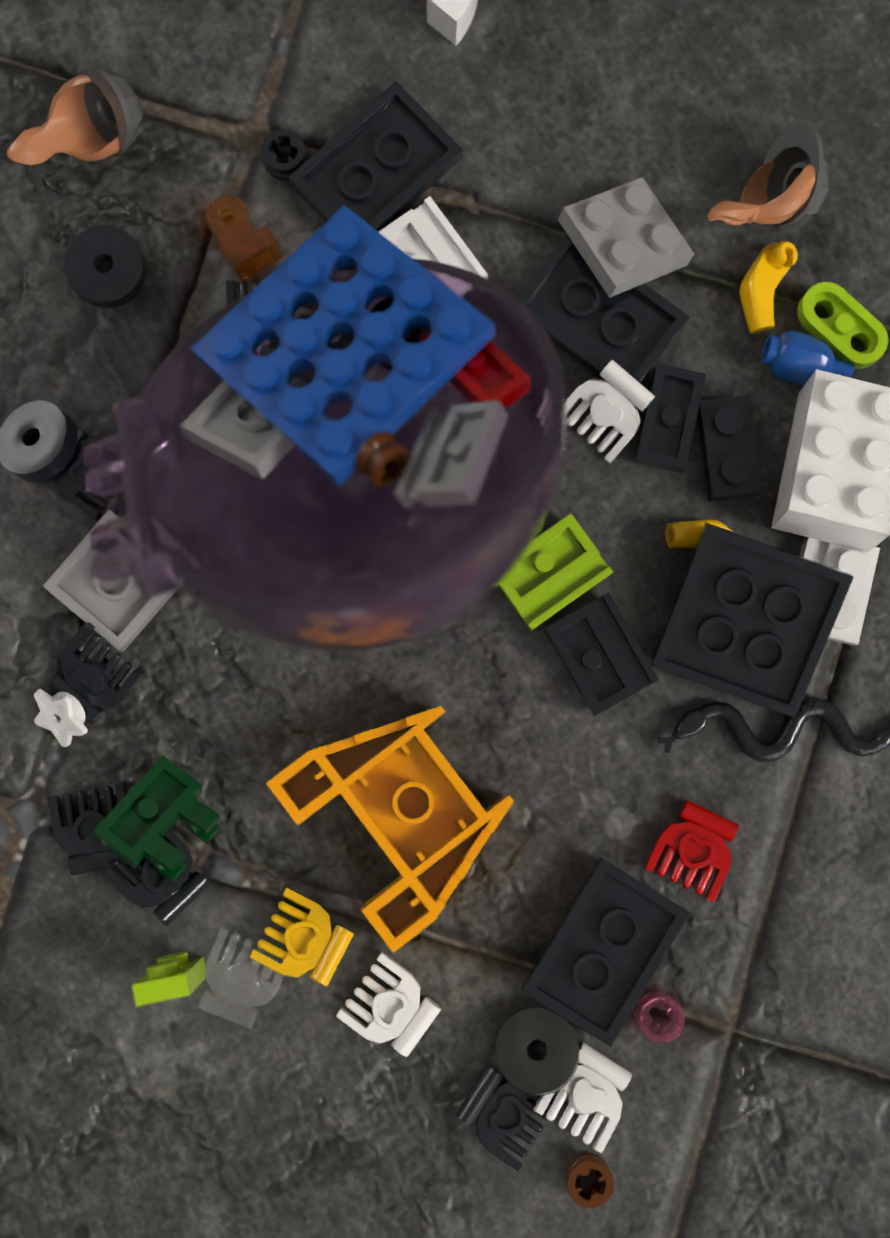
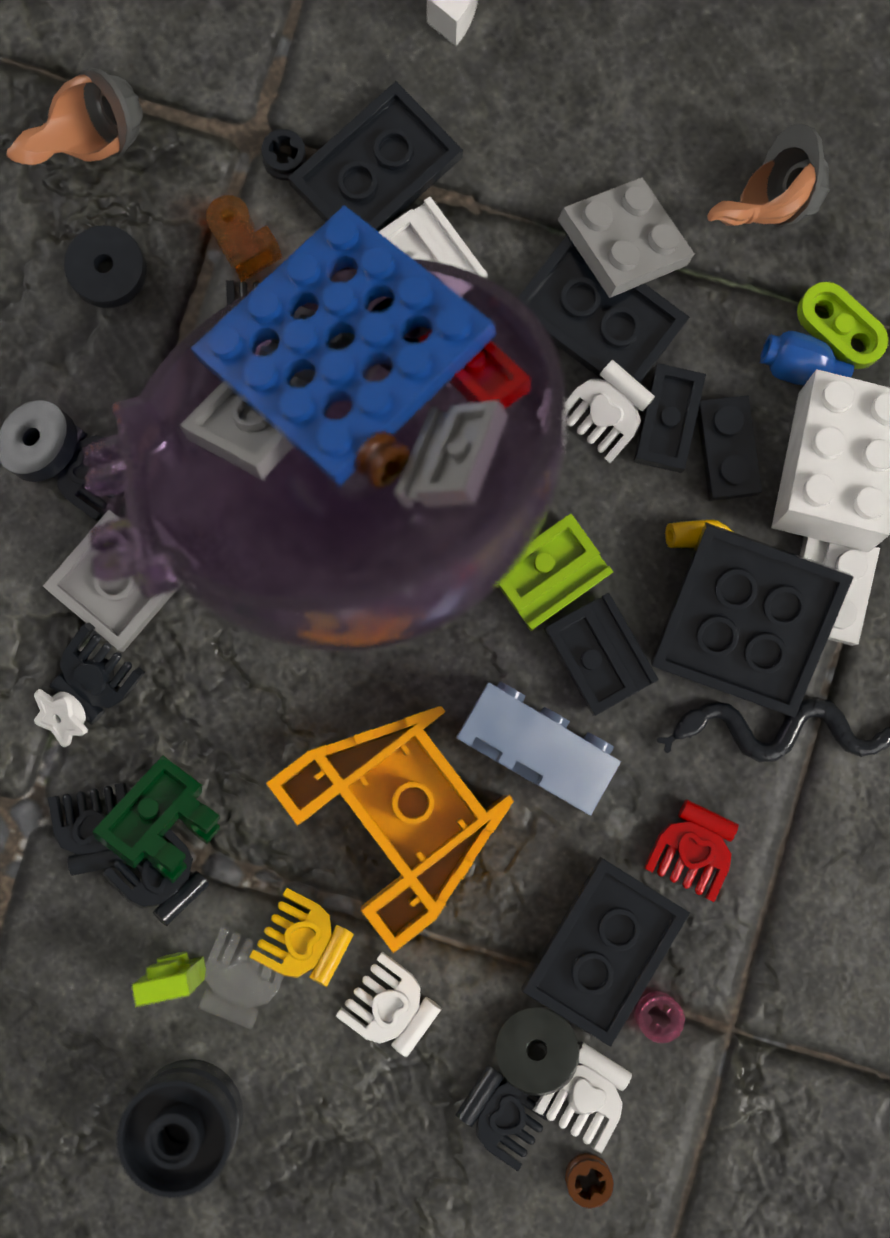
(180, 1128): none -> black wheel
(539, 747): none -> sand blue wedge
(760, 284): yellow arm -> none

